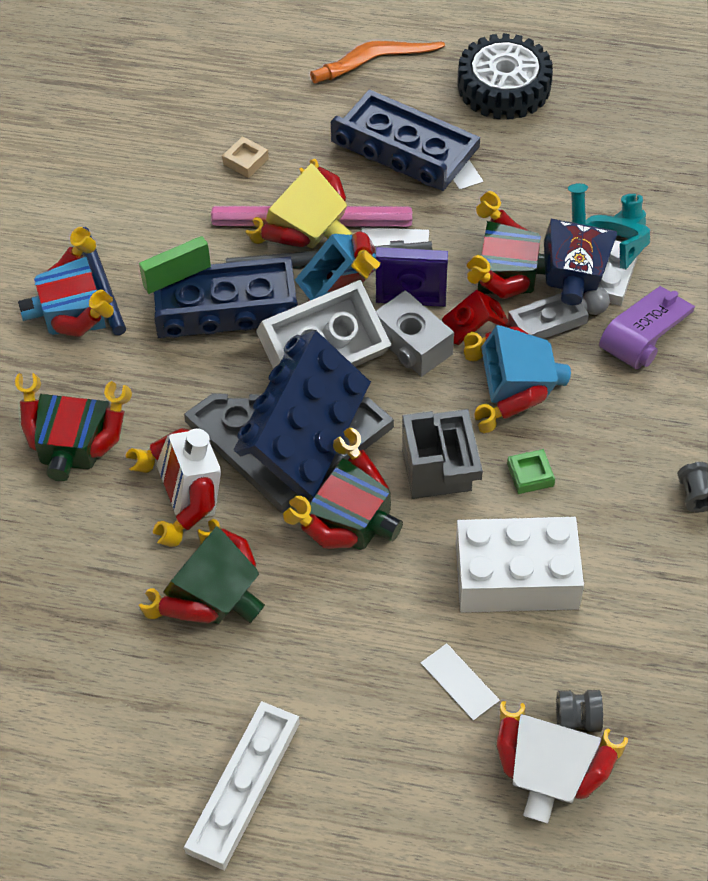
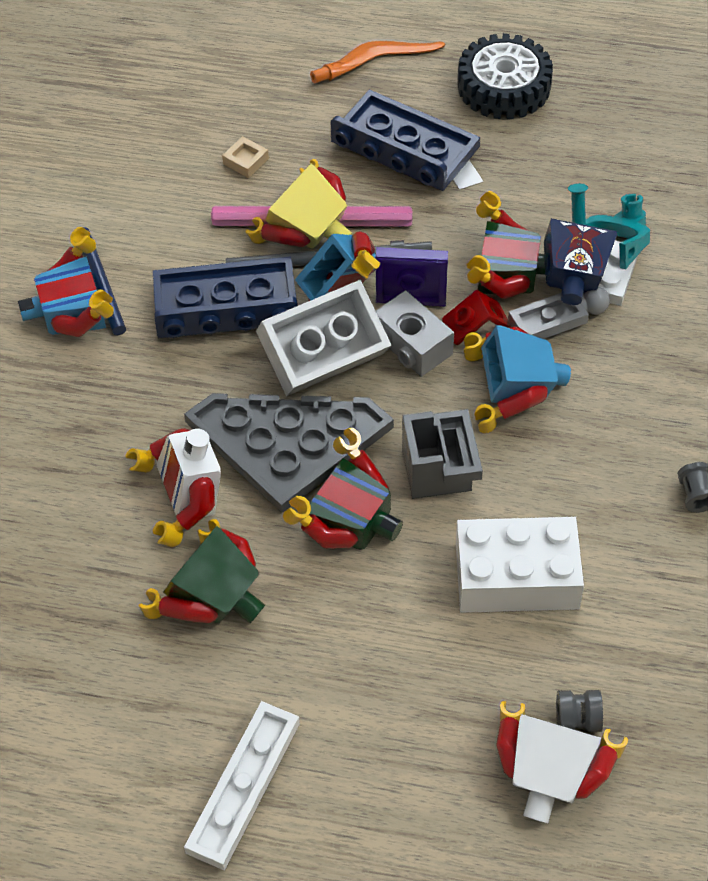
(70, 429): torso -> none
(175, 264): bright green tile -> none
(303, 412): dark blue bracket -> none
(383, 236): white sticker -> none
(460, 681): white sticker -> none
(531, 471): bright green tile -> none
(637, 329): medium lavender door -> none

